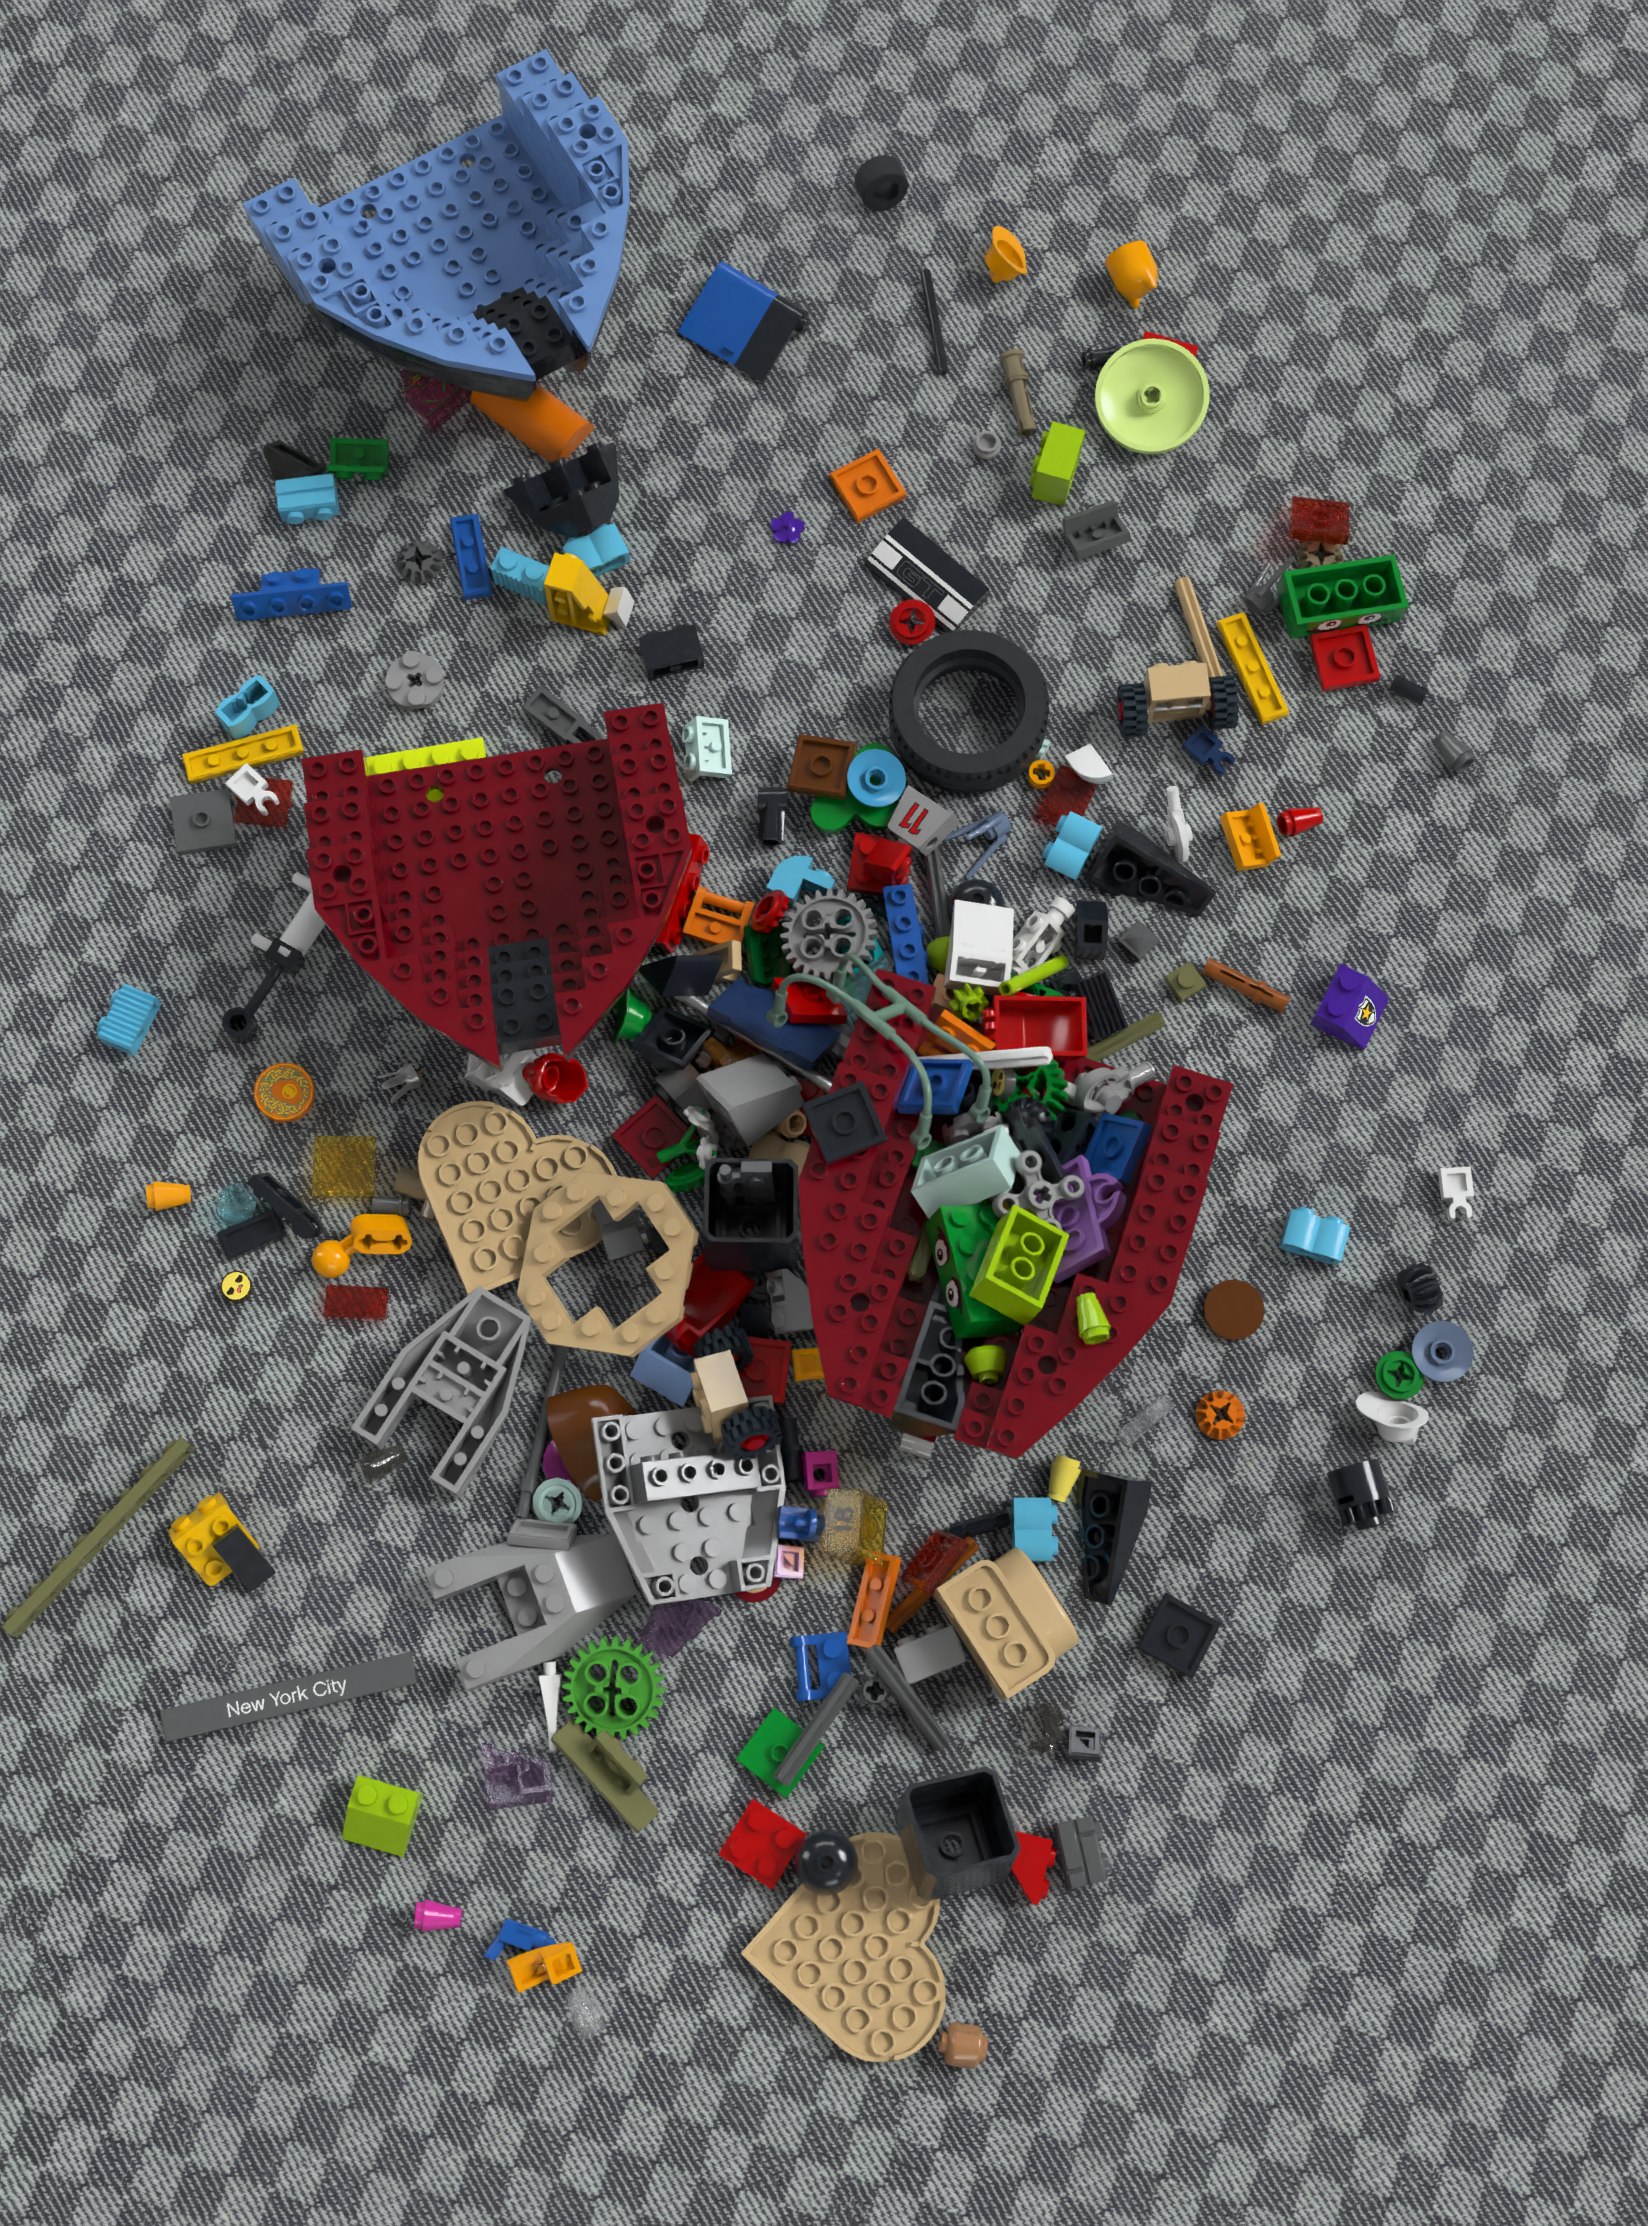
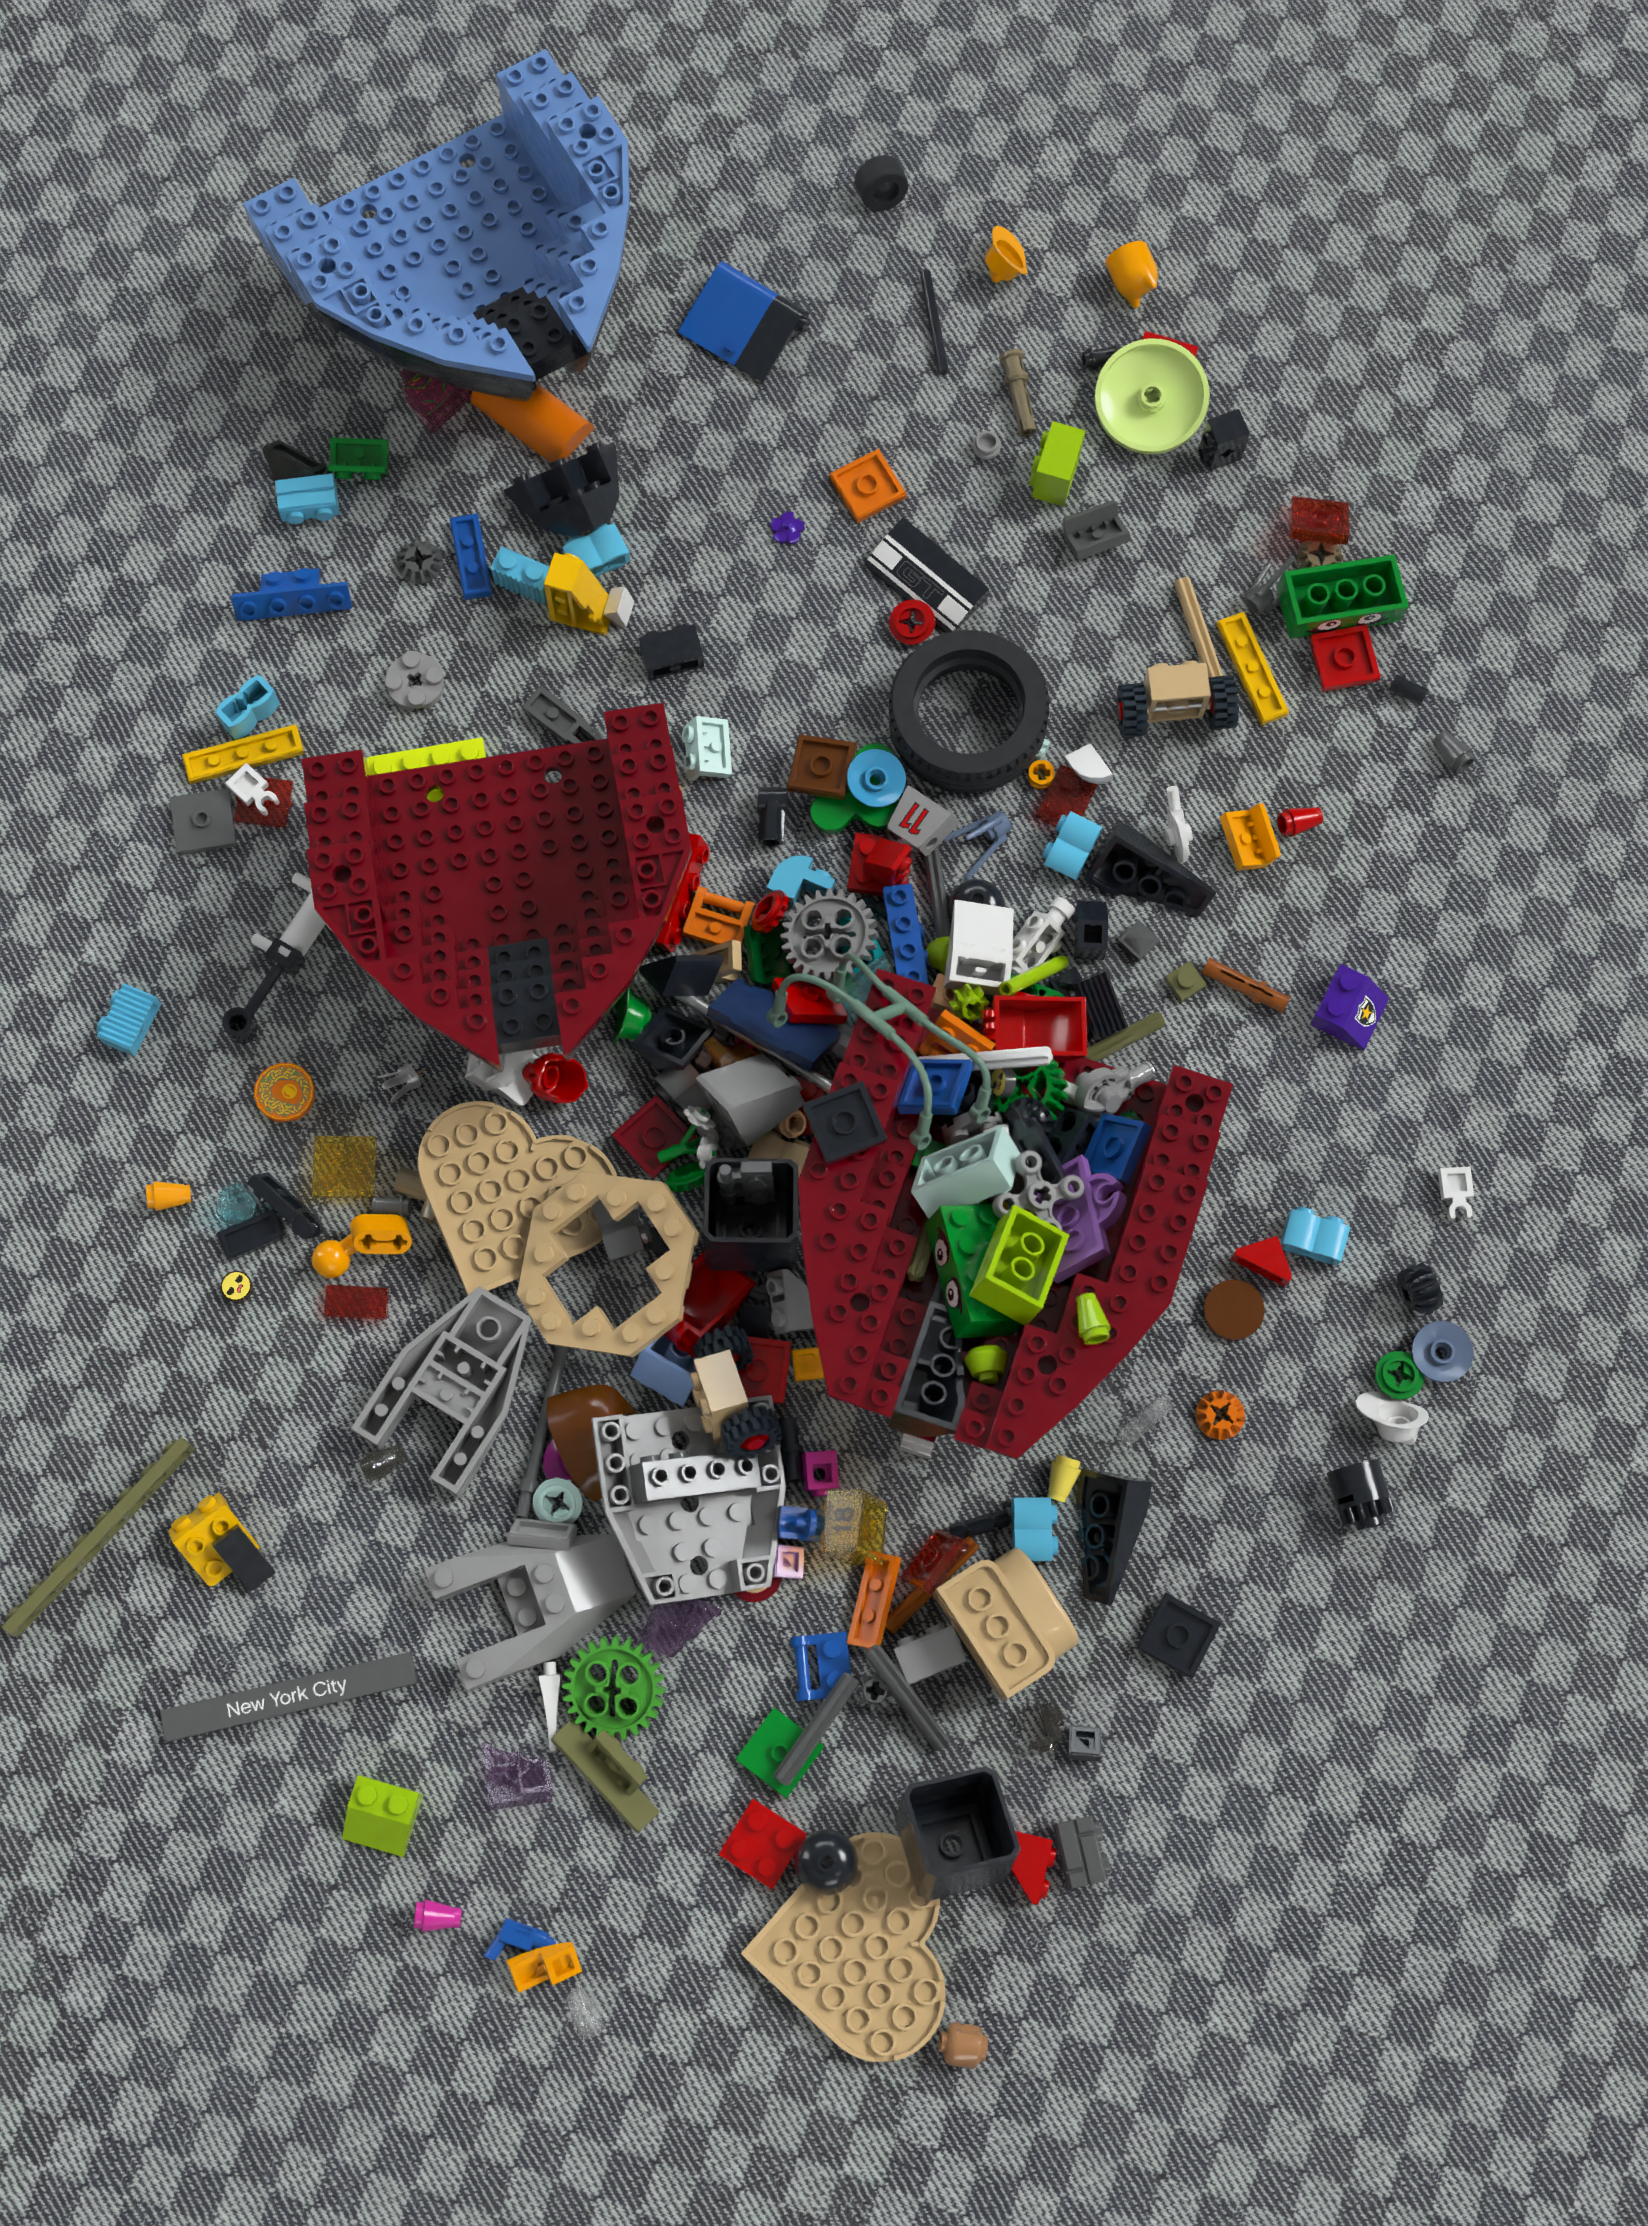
(1205, 748): dark blue plate -> none
(1223, 440): none -> black brick
(1265, 1259): none -> red slope

